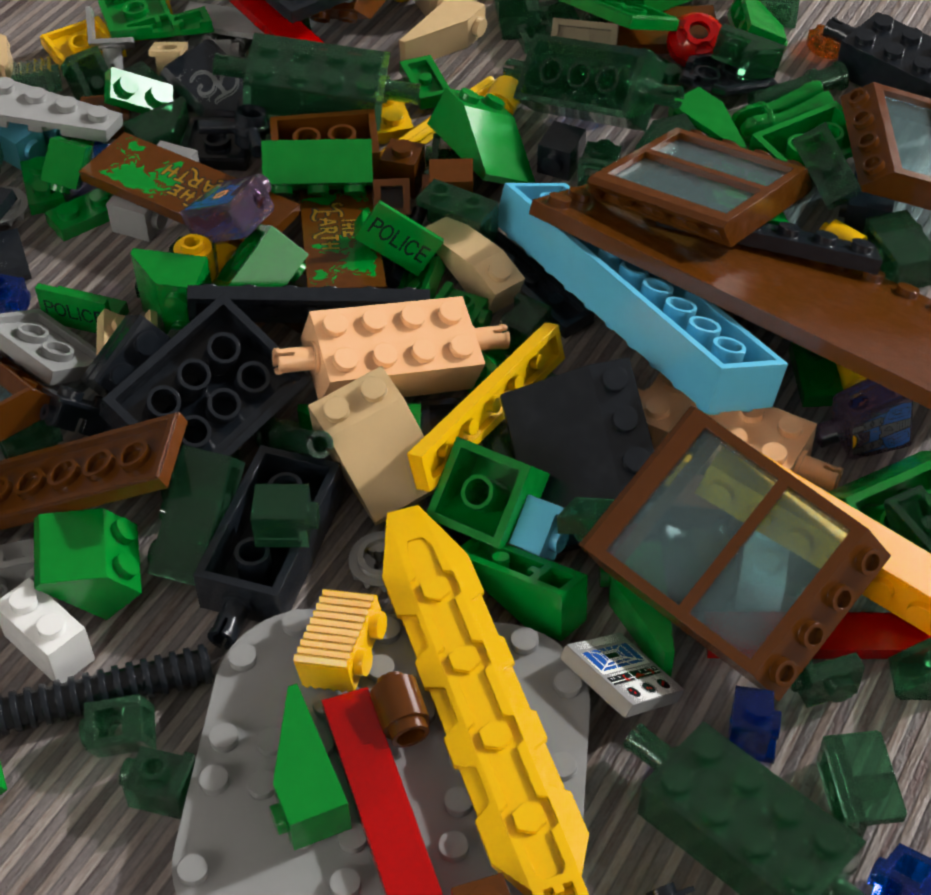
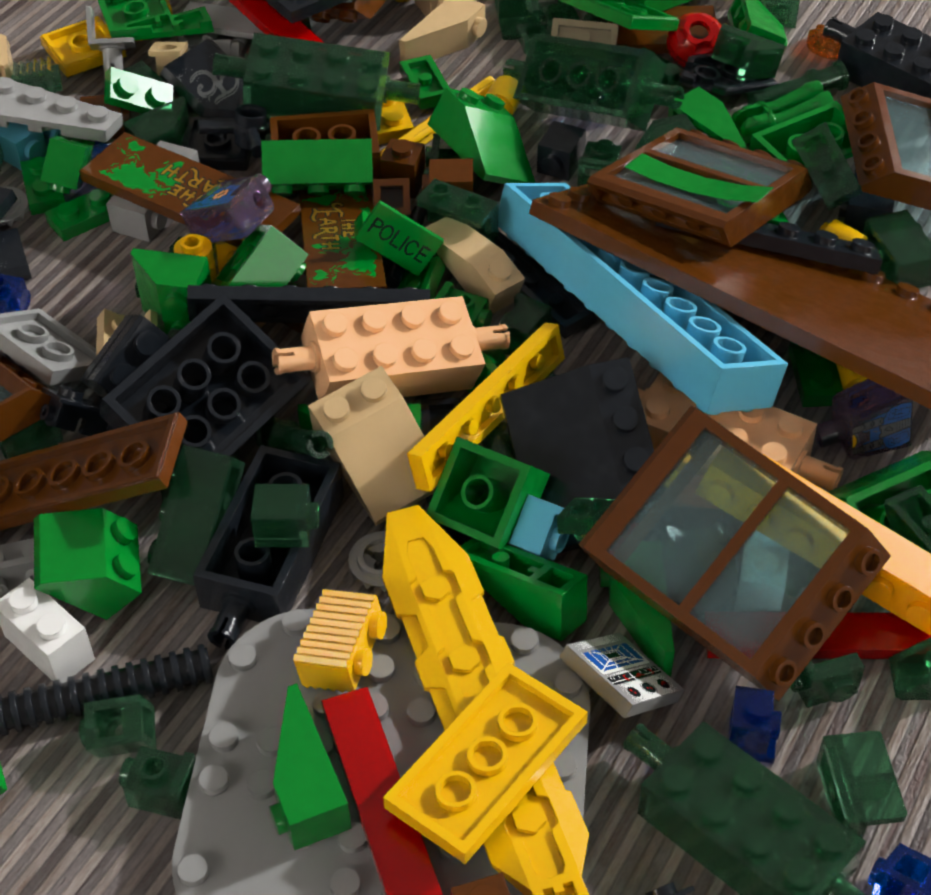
(76, 307): green panel -> none
(85, 73): clear green slope -> none
(400, 708): reddish brown brick -> none
(485, 762): none -> yellow plate
(694, 183): none -> green sticker

